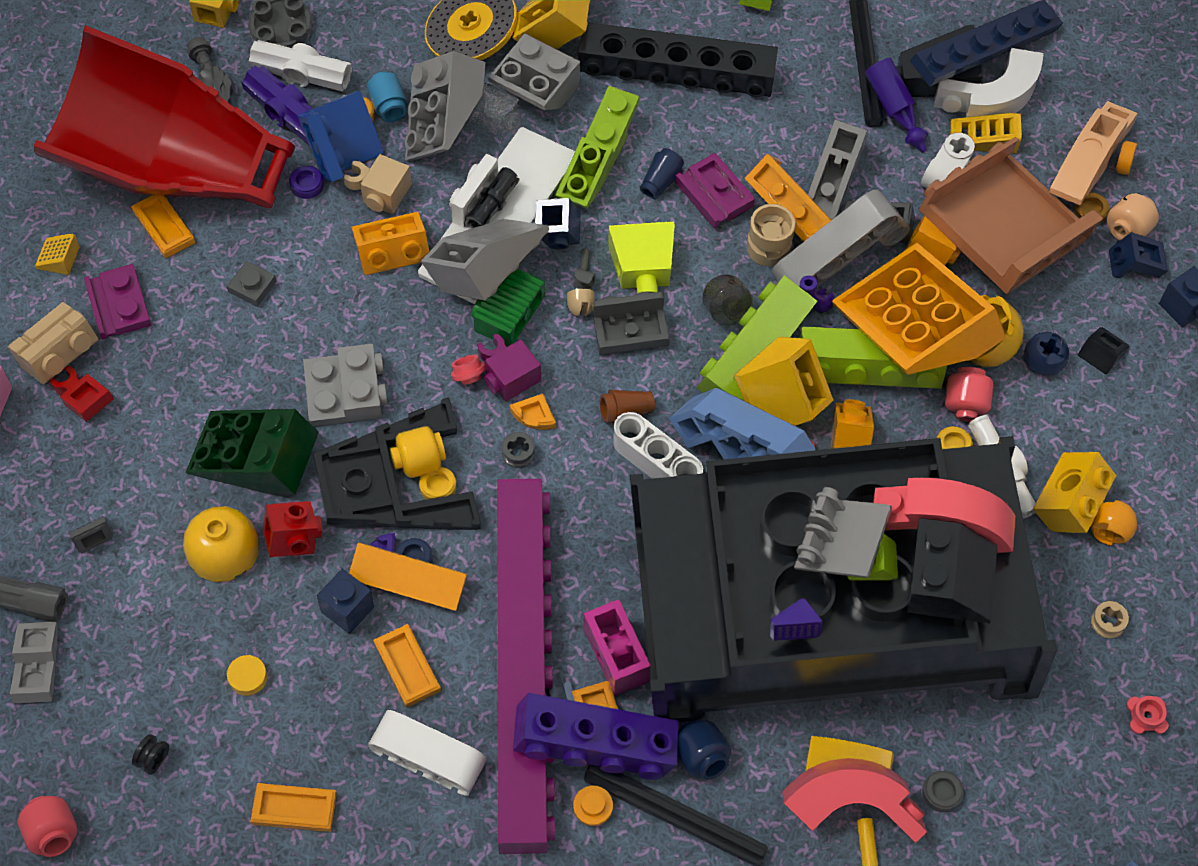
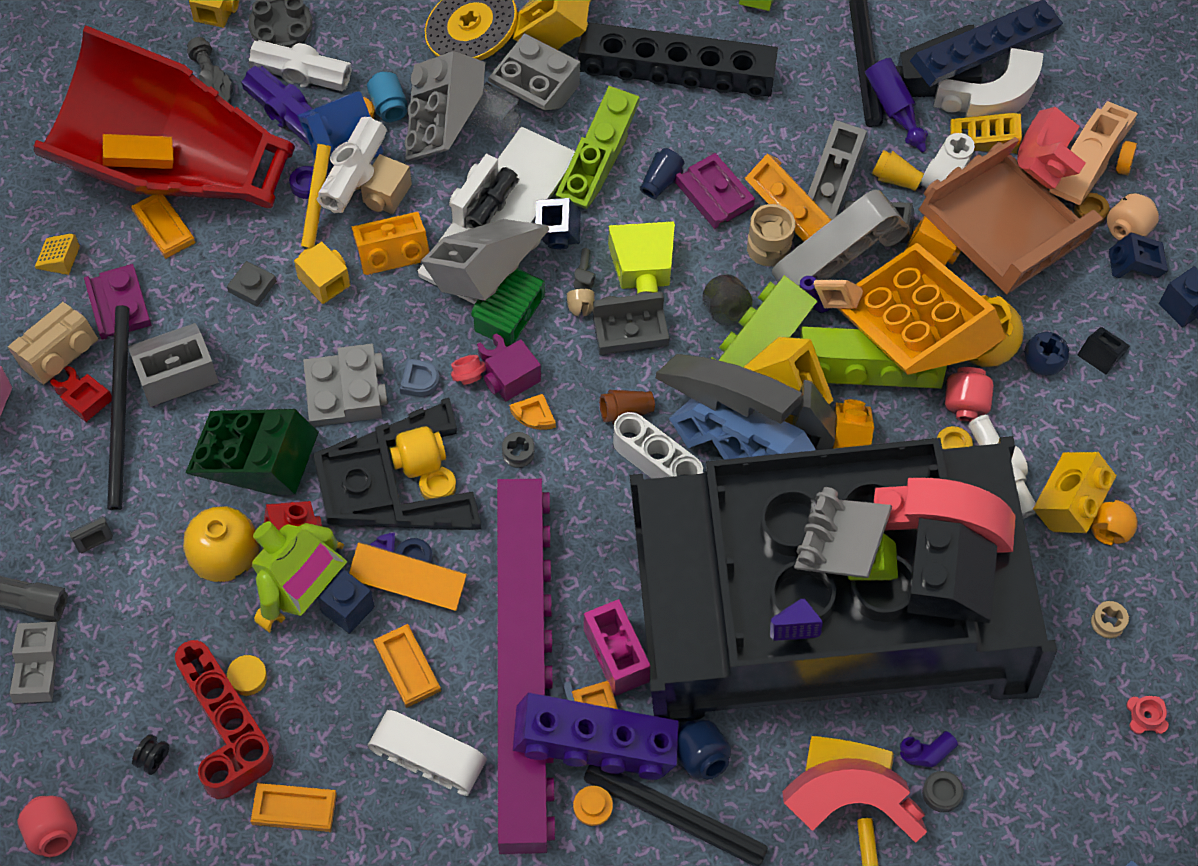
(118, 408): none -> black piece
(137, 151): none -> light orange tile
(173, 364): none -> light grey slope
(220, 712): none -> red beam
(293, 568): none -> lime torso
(313, 207): none -> yellow bar
(322, 272): none -> yellow brick
(351, 164): none -> white piece
(419, 378): none -> sand blue tile
(725, 383): none -> dark grey slope
(815, 417): none -> dark grey slope
(838, 293): none -> light nougat slope
(897, 171): none -> yellow cone
(927, 755): none -> dark purple arm
(1045, 149): none -> coral arch

